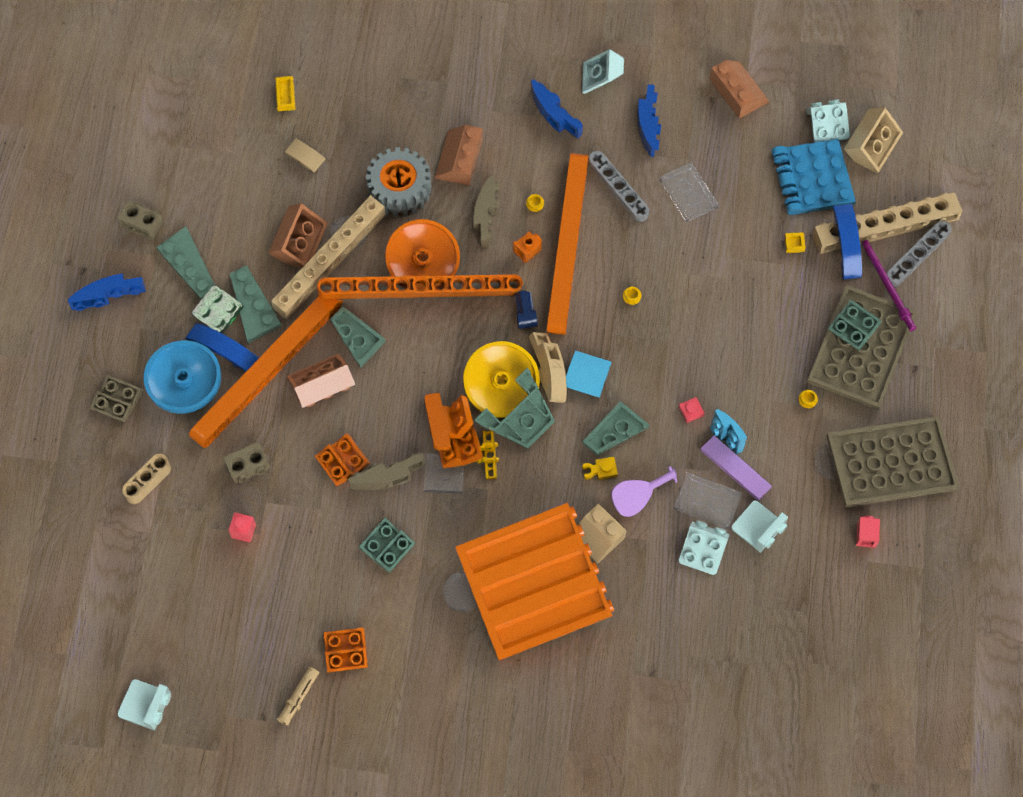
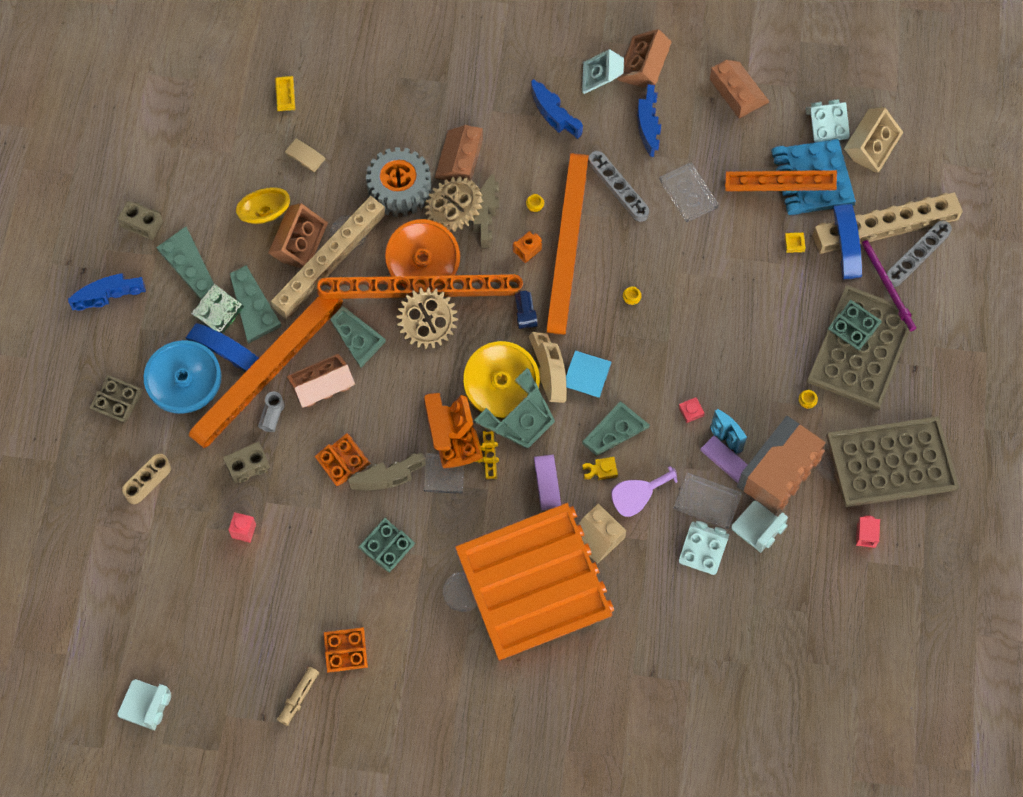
(263, 205): none -> yellow dish
(271, 412): none -> light grey piece
(411, 325): none -> tan gear
(462, 194): none -> tan gear
(547, 482): none -> lavender beam
(645, 58): none -> nougat slope
(781, 180): none -> orange plate
(782, 465): none -> nougat piece

